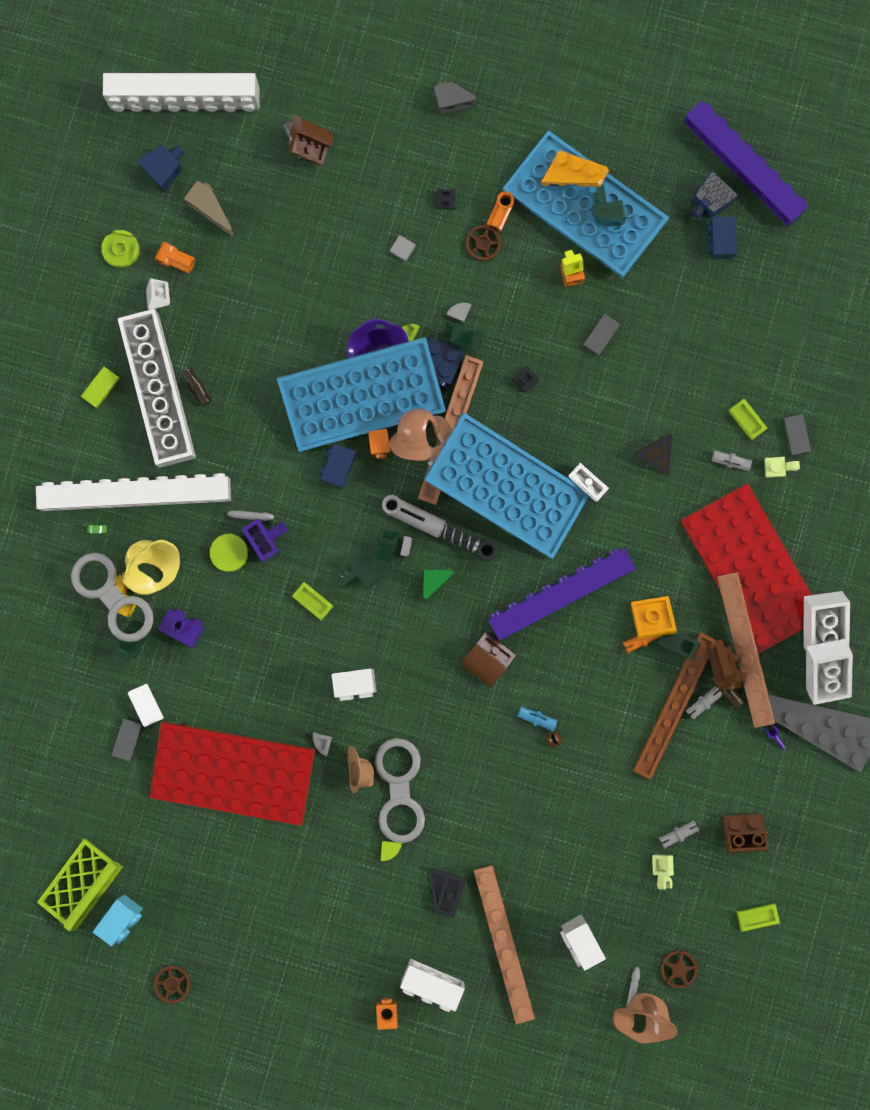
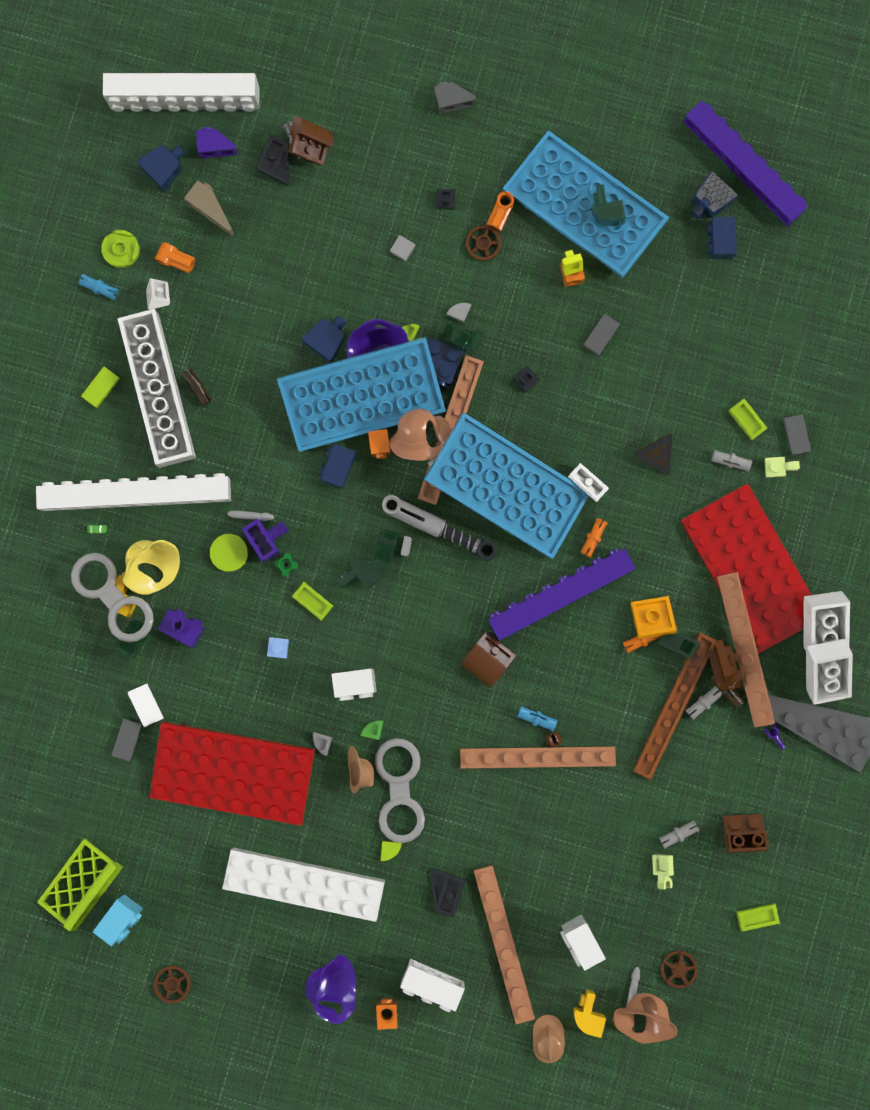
(98, 286): none -> dark azure pin
(213, 144): none -> dark purple slope
(275, 160): none -> black wing
(278, 647): none -> light blue plate
(281, 564): none -> green plate
(303, 884): none -> white brick
(326, 338): none -> dark blue torso
(335, 984): none -> dark purple piece
(373, 730): none -> bright green tile
(434, 580): green slope -> none
(537, 757): none -> nougat plate
(548, 1039): none -> medium nougat piece
(575, 171): light orange wing -> none
(587, 1020): none -> yellow brick
(593, 537): none -> orange pin

